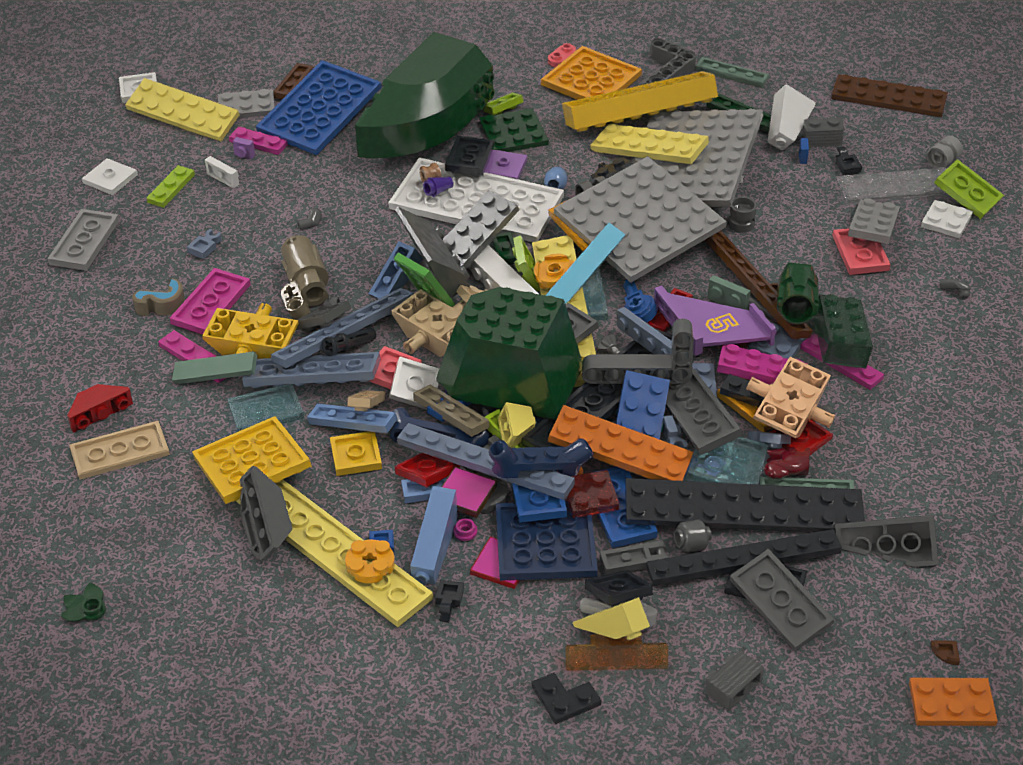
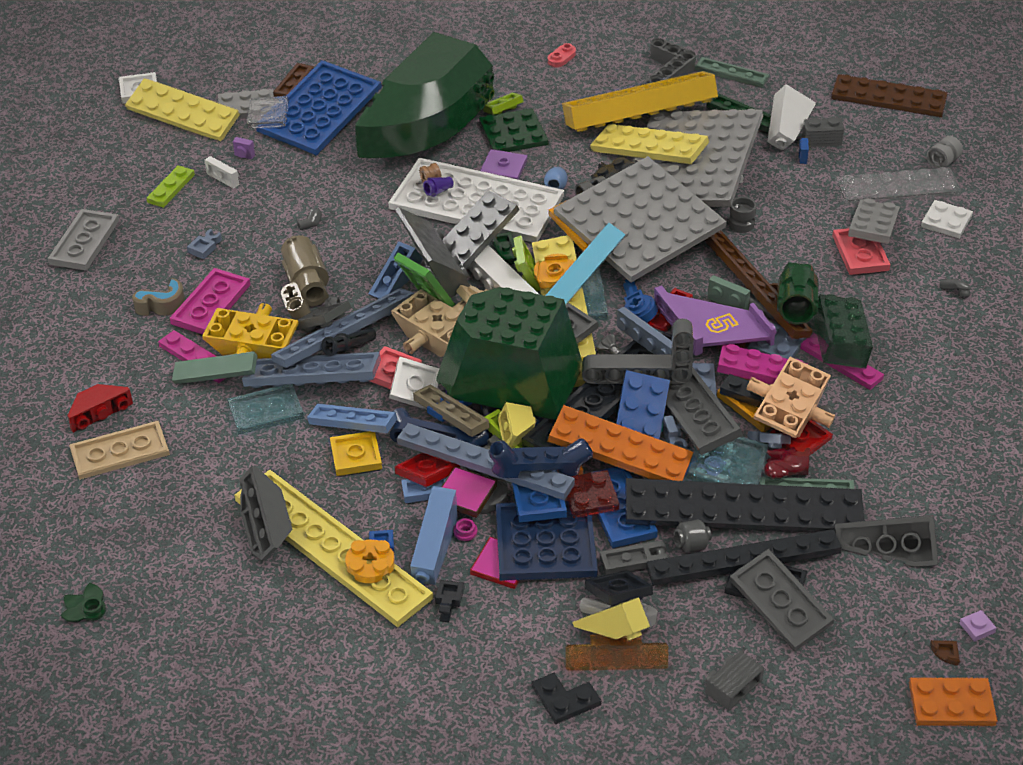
(109, 176): white plate -> none
(260, 445): yellow plate -> none
(261, 141): dark pink plate -> none
(267, 112): none -> clear tile
(366, 399): tan plate -> none
(469, 155): black plate -> none
(590, 74): light orange plate -> none
(847, 163): black plate -> none
(969, 189): lime plate -> none
(977, 625): none -> lavender plate

